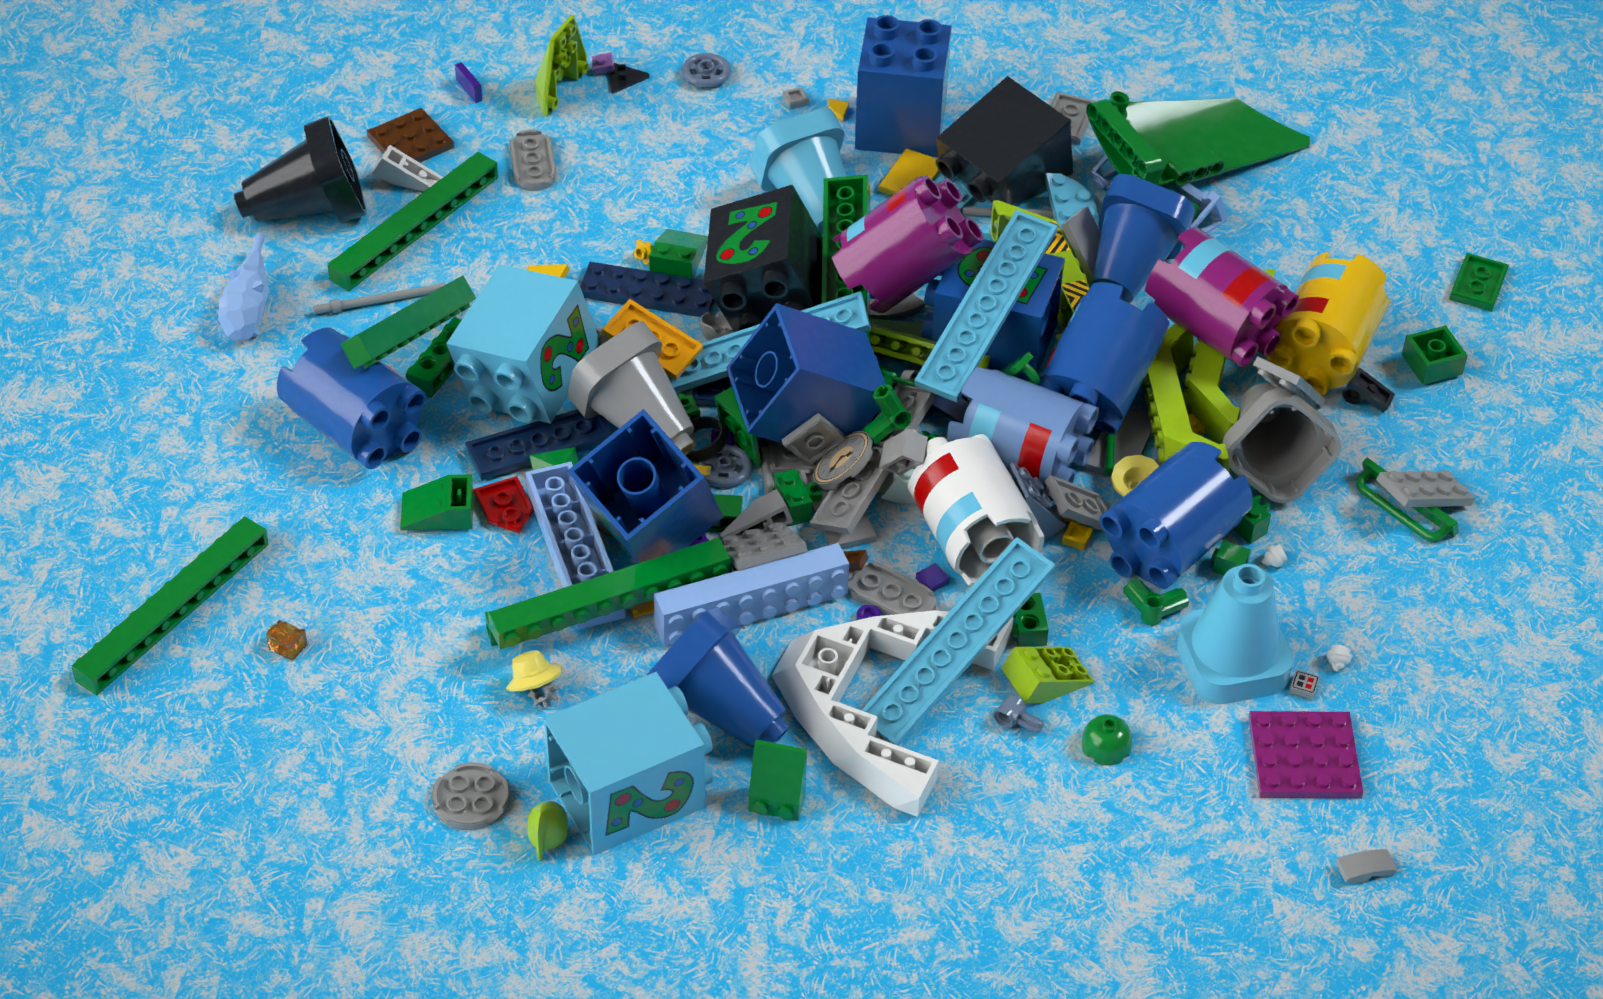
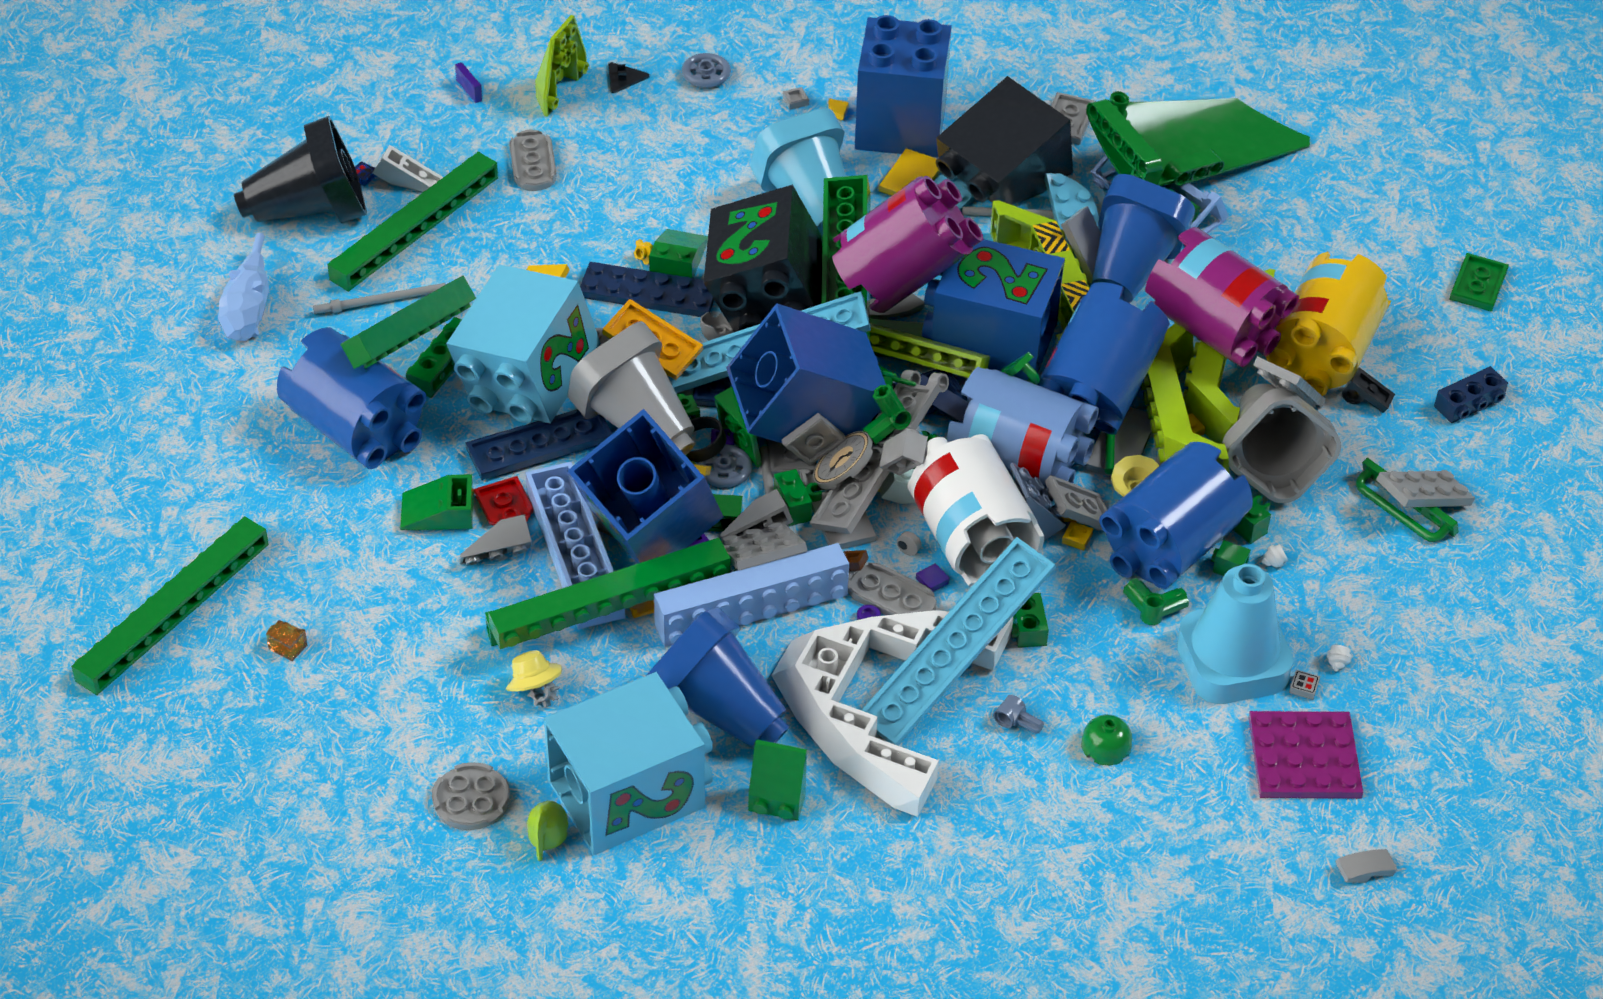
(365, 173): none -> clear blue tile
(413, 135): reddish brown plate -> none
(504, 537): none -> light grey slope
(553, 458): green slope -> none
(603, 63): medium lavender plate -> none
(909, 543): none -> light grey tile
(986, 305): medium azure plate -> none
(1045, 672): lime slope -> none
(1434, 355): green brick -> none
(1471, 394): none -> dark blue brick

